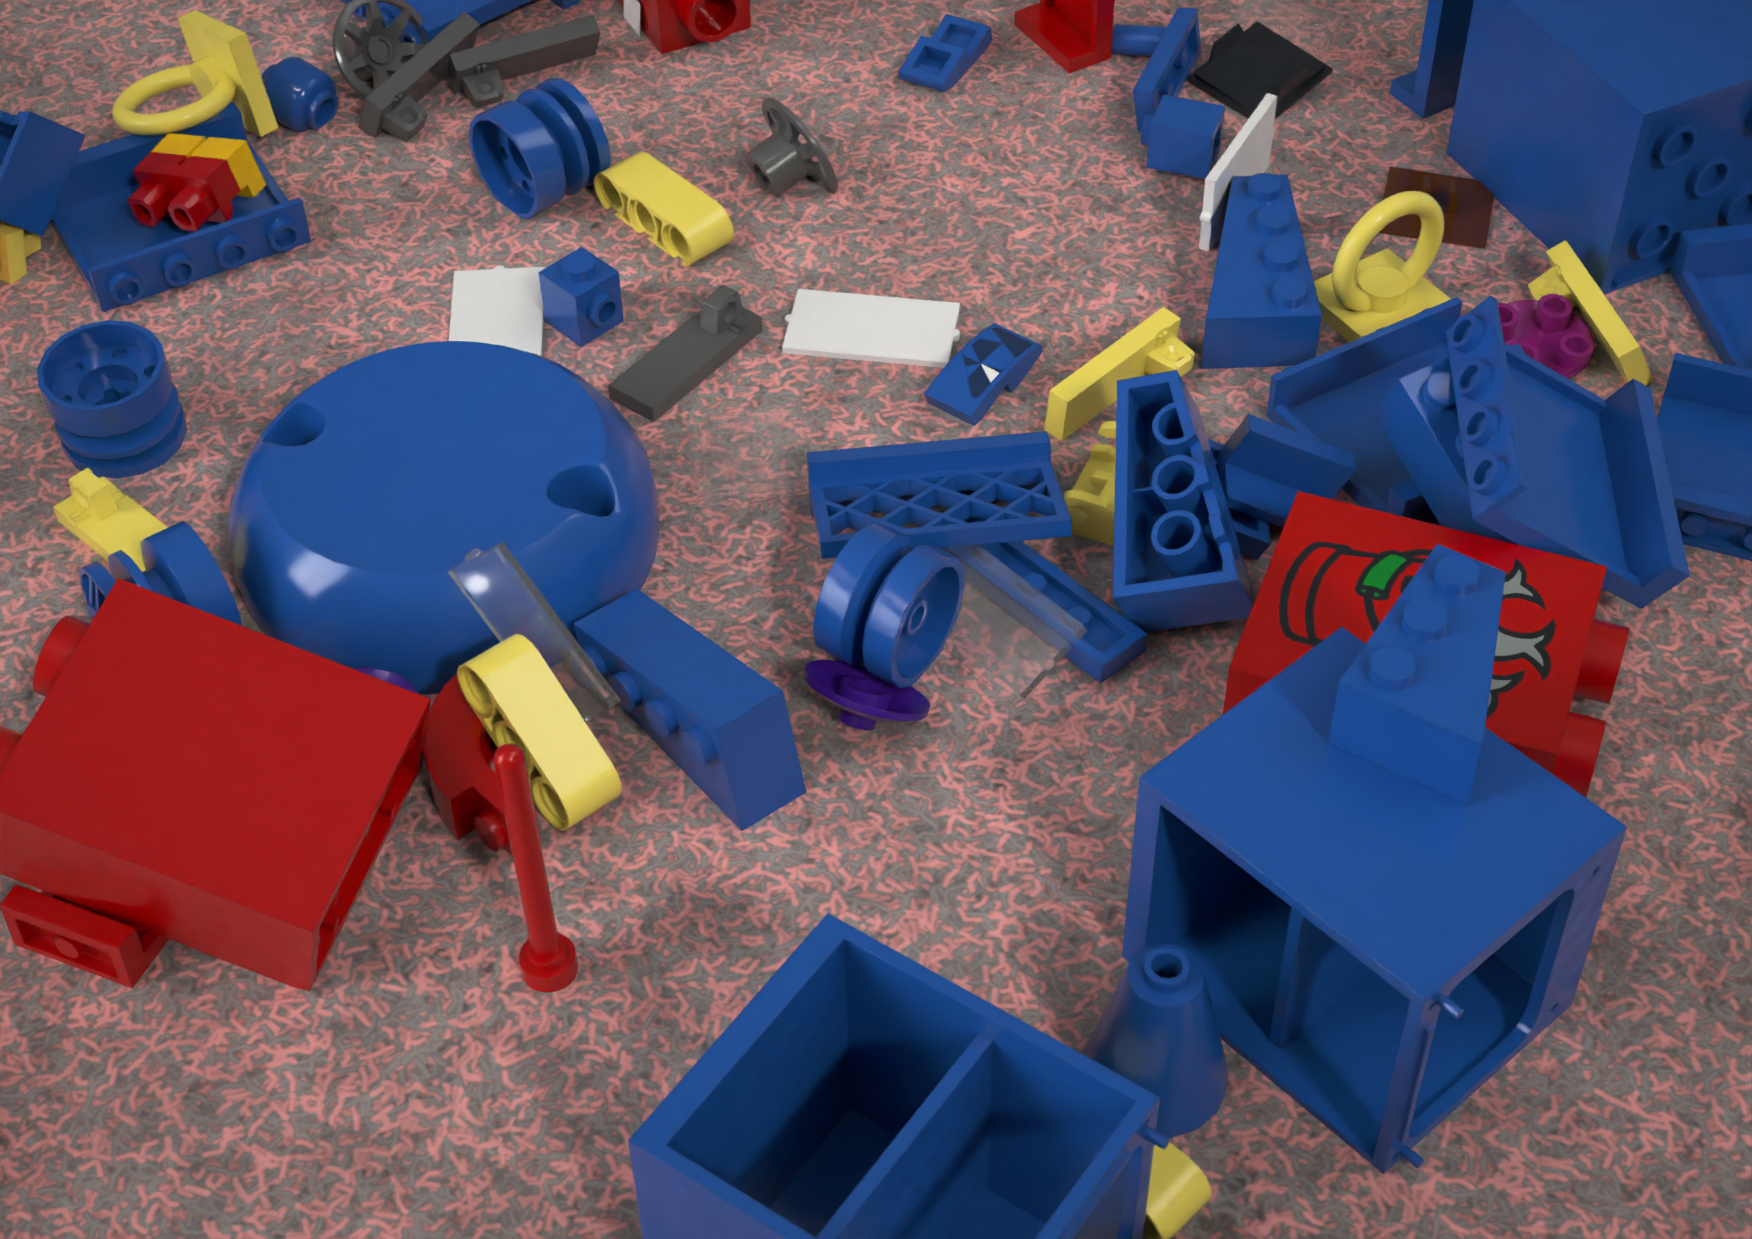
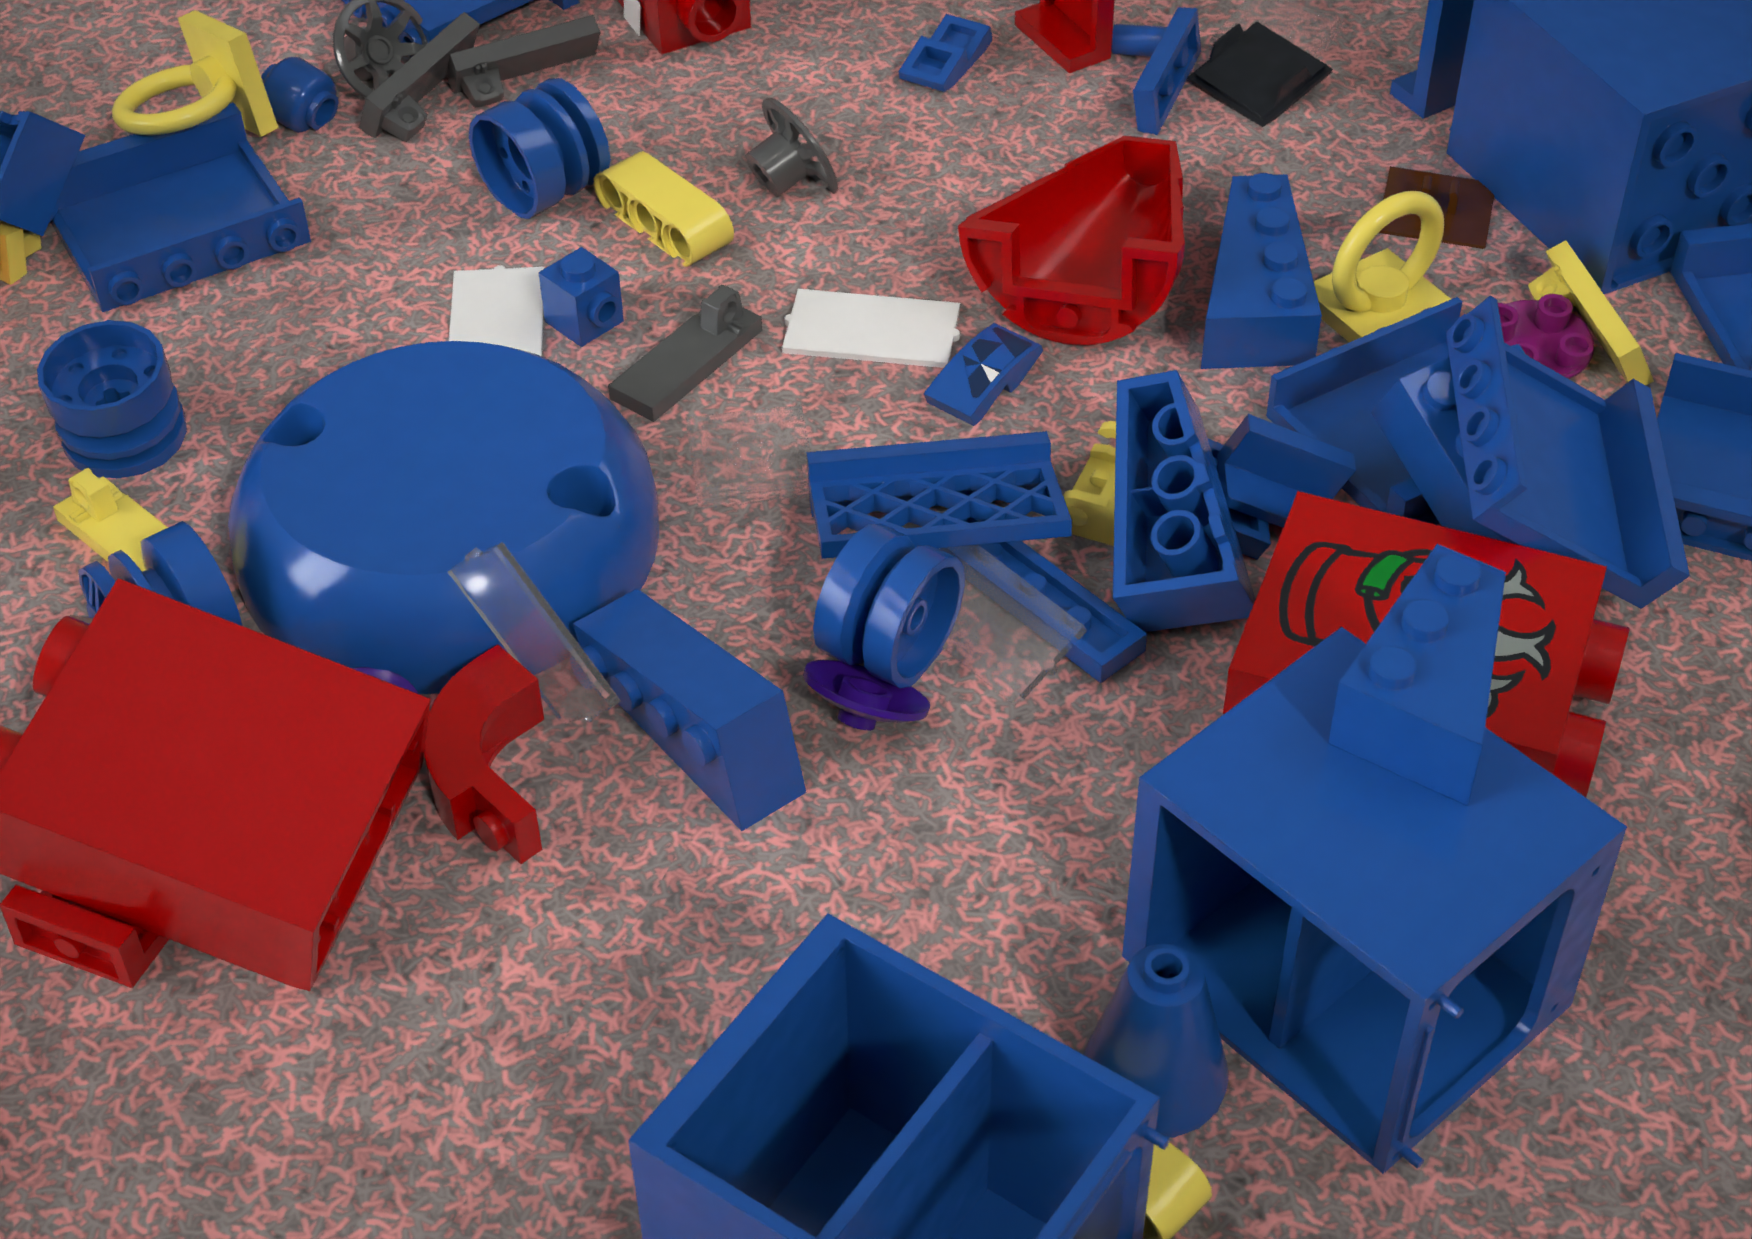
(194, 180): red hips -> none
(528, 707): light yellow beam -> none
(547, 957): red piece -> none
(1086, 245): none -> red cone
(1143, 351): light yellow hinge -> none
(1183, 136): blue brick -> none
(1245, 156): white piece -> none

